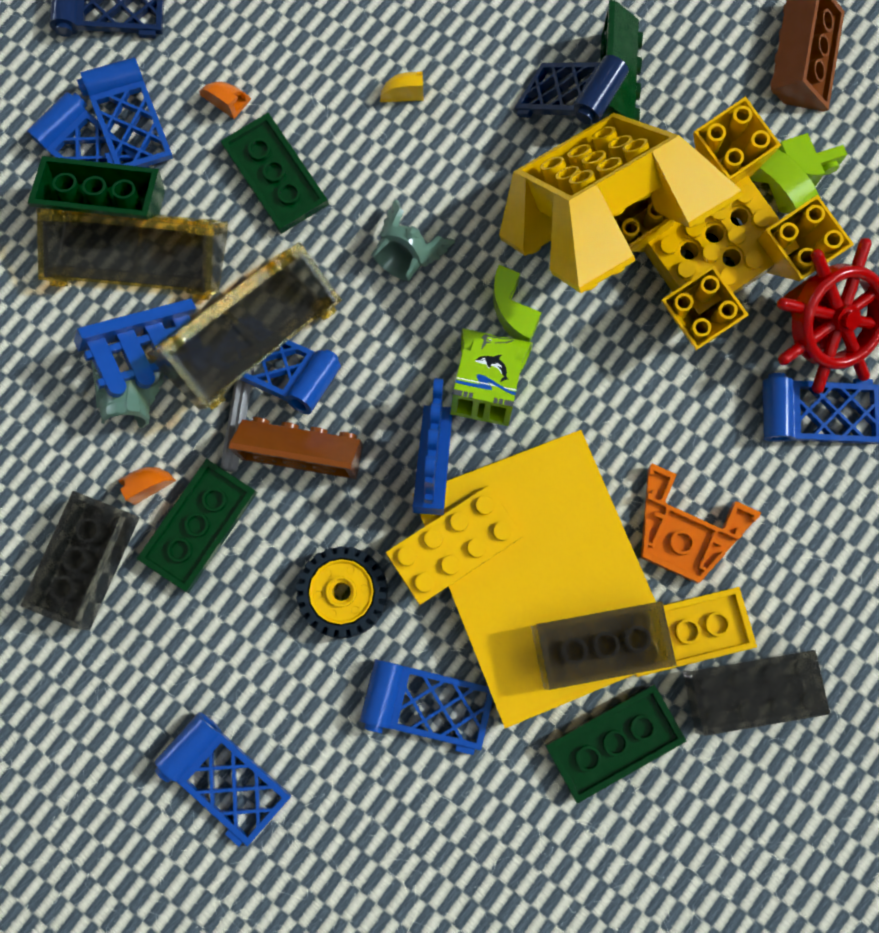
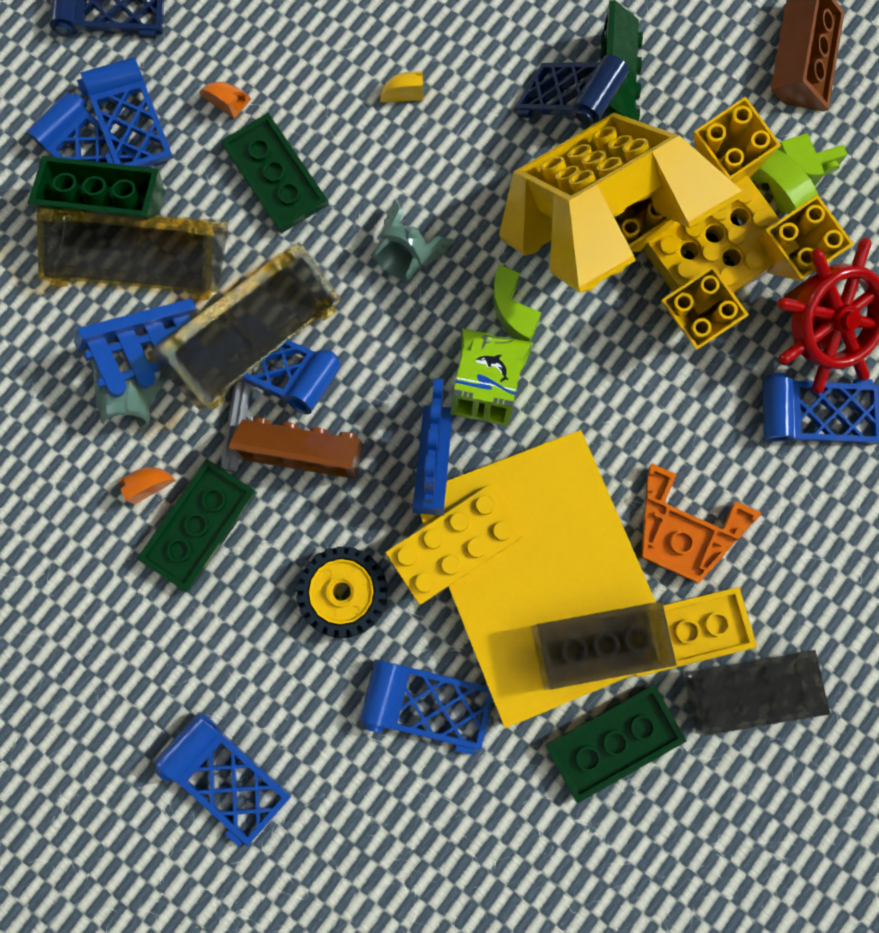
(80, 561): clear smoke brick -> none

